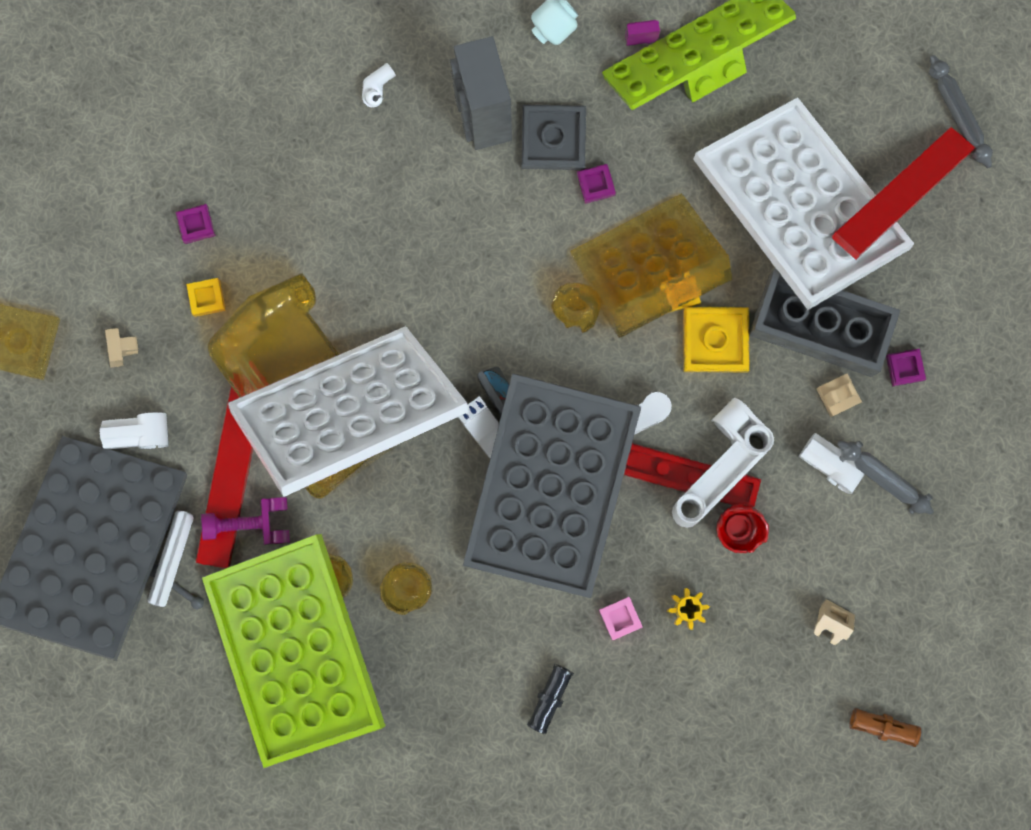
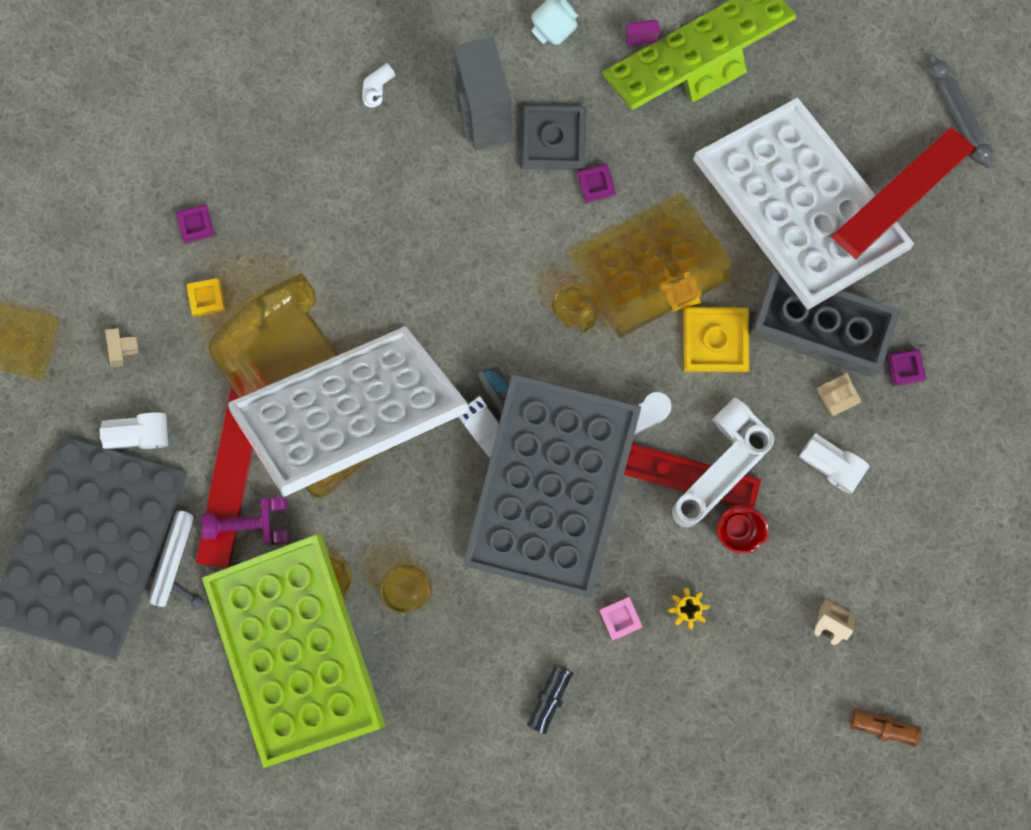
(885, 477): dark grey wheel -> none

